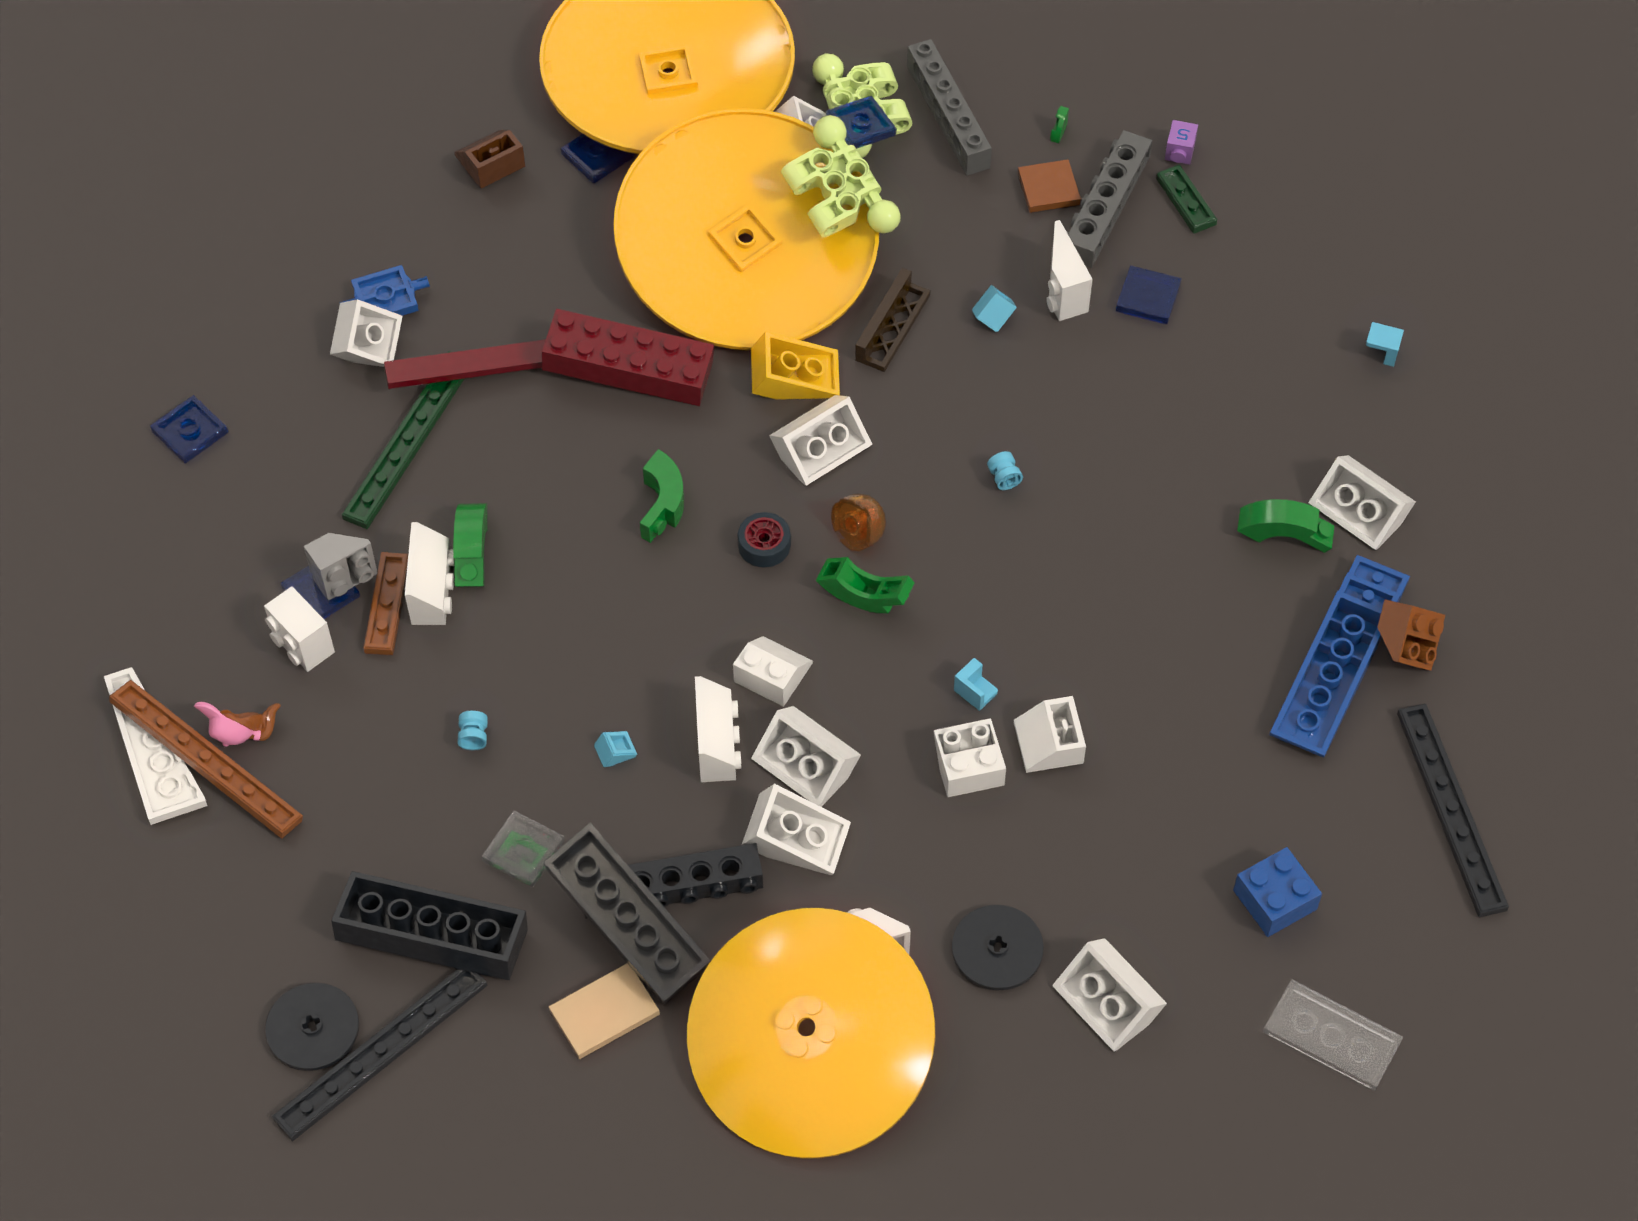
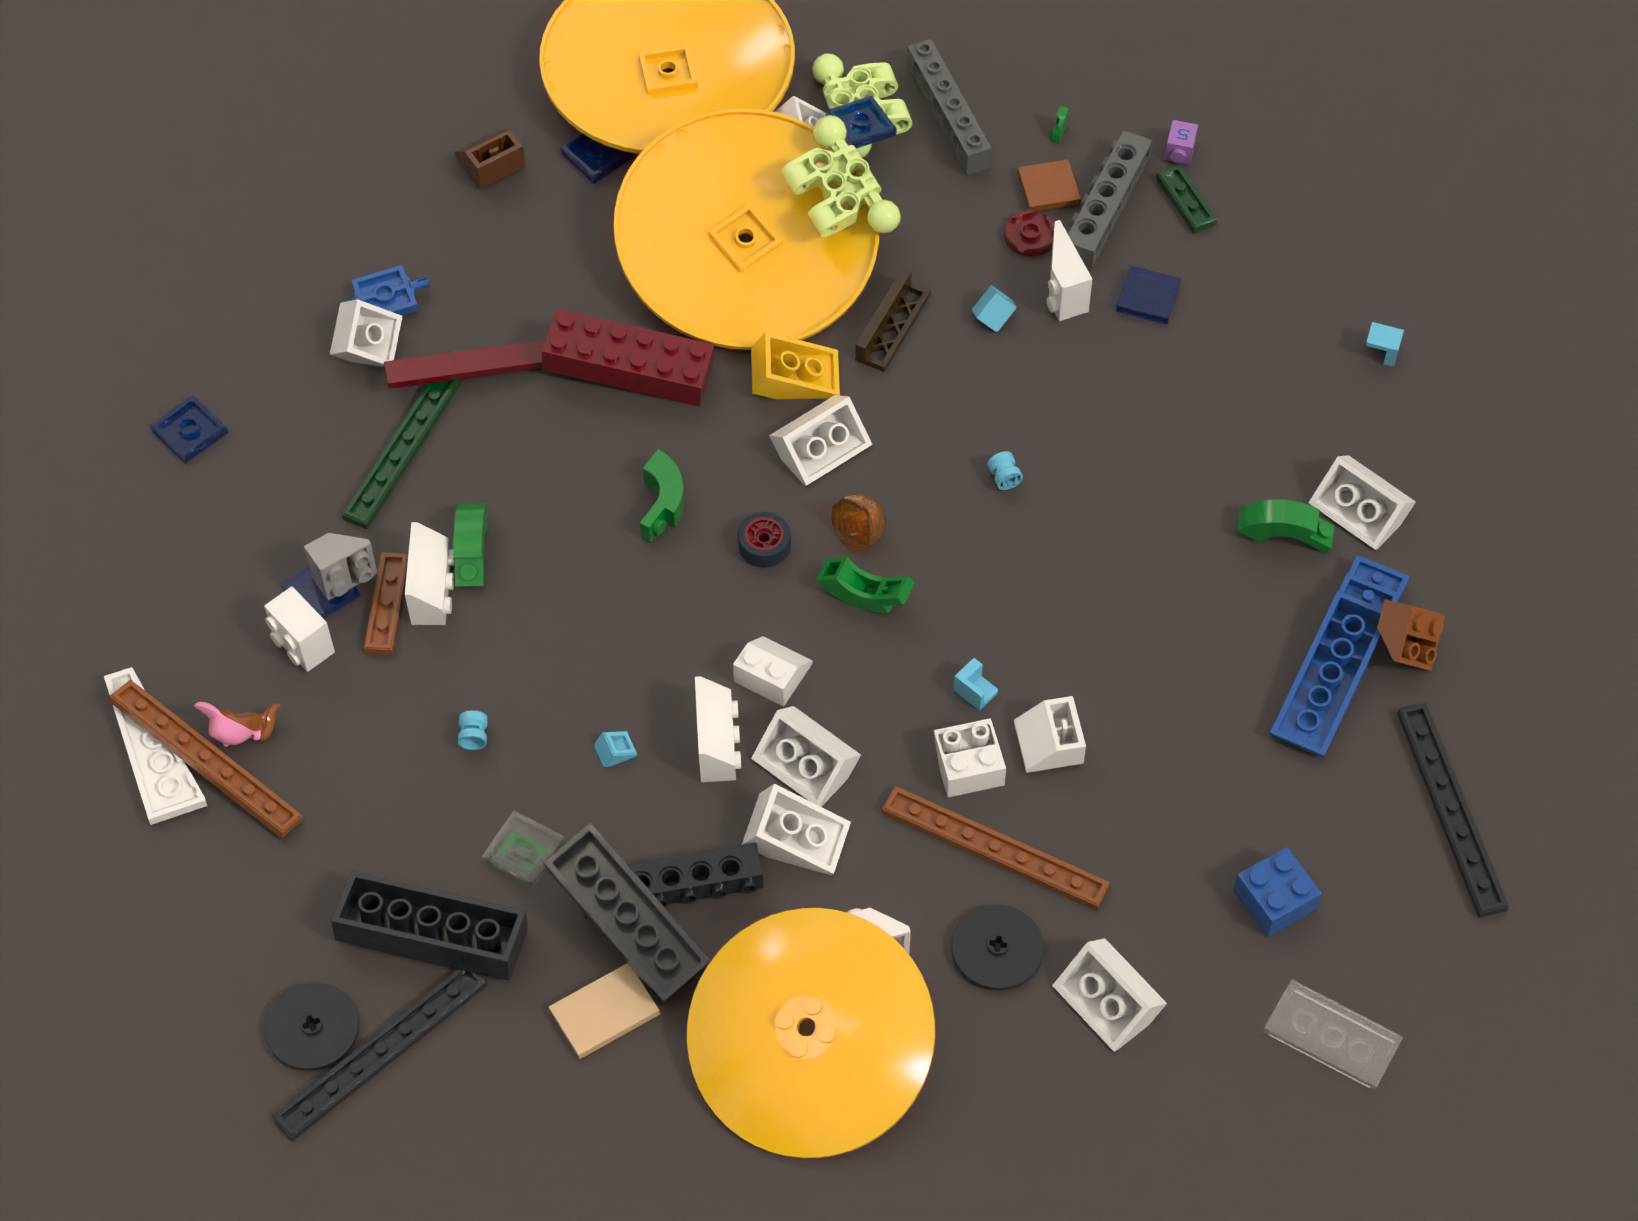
(996, 848): none -> dark orange tile
(1029, 233): none -> dark red tile

